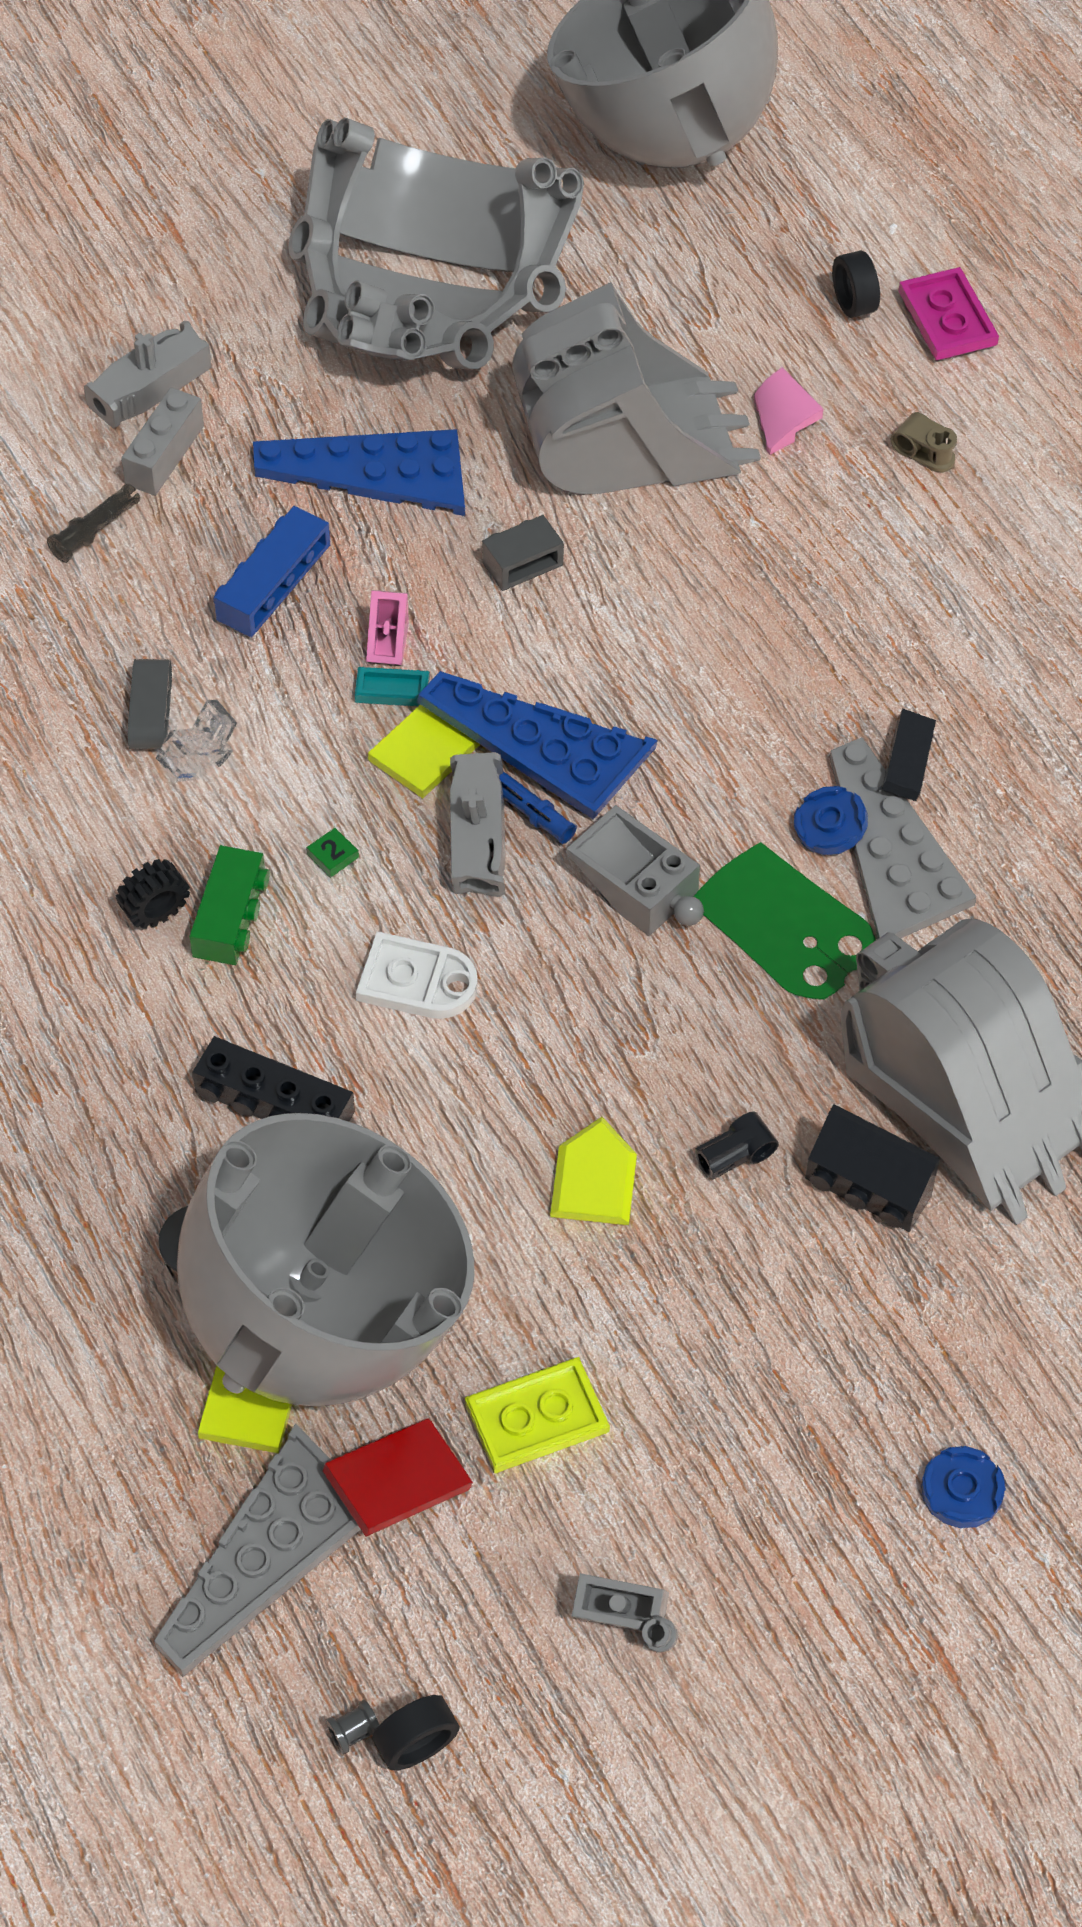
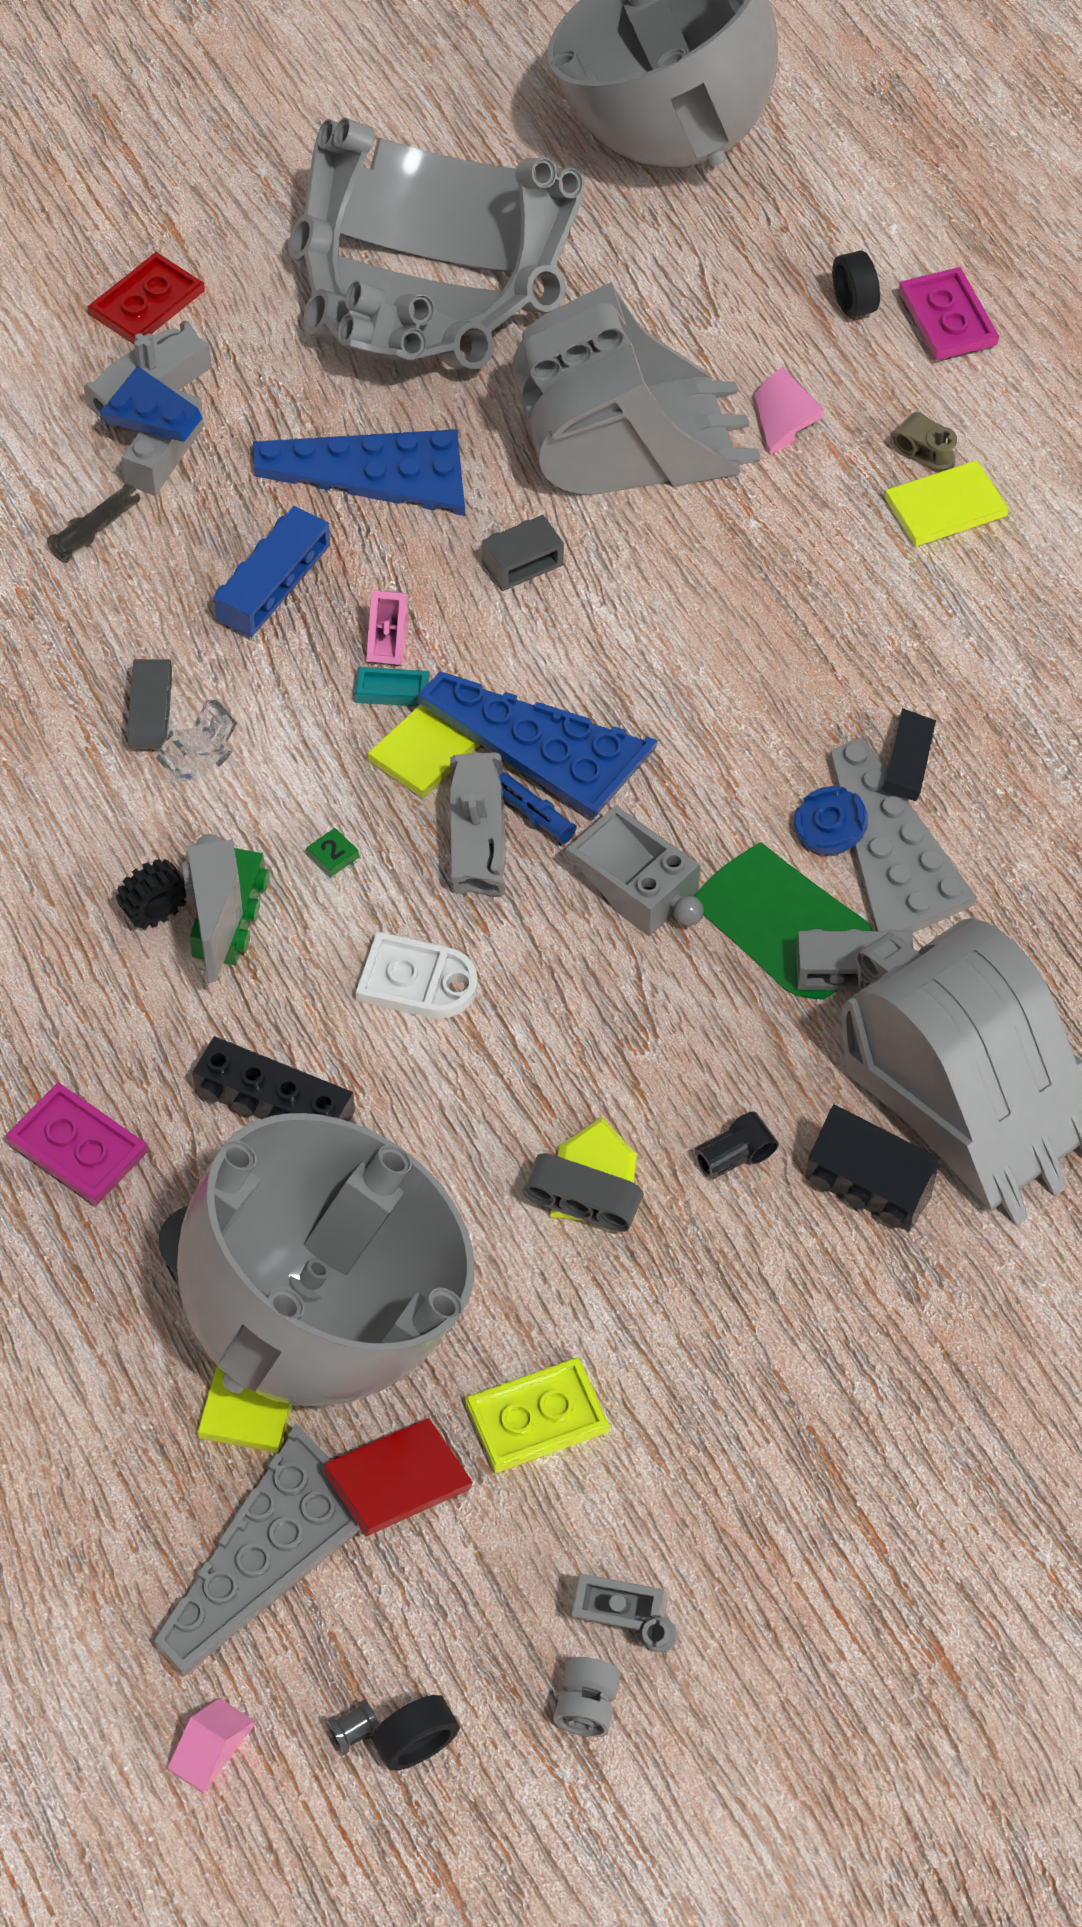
(77, 1143): none -> dark pink plate
(146, 298): none -> red tile
(151, 408): none -> blue wing
(209, 1743): none -> bright pink slope
(214, 889): none -> light grey slope
(583, 1192): none -> dark grey beam
(585, 1704): none -> light grey wheel
(829, 957): none -> light grey brick
(946, 503): none -> neon yellow tile
(963, 1487): blue tile -> none

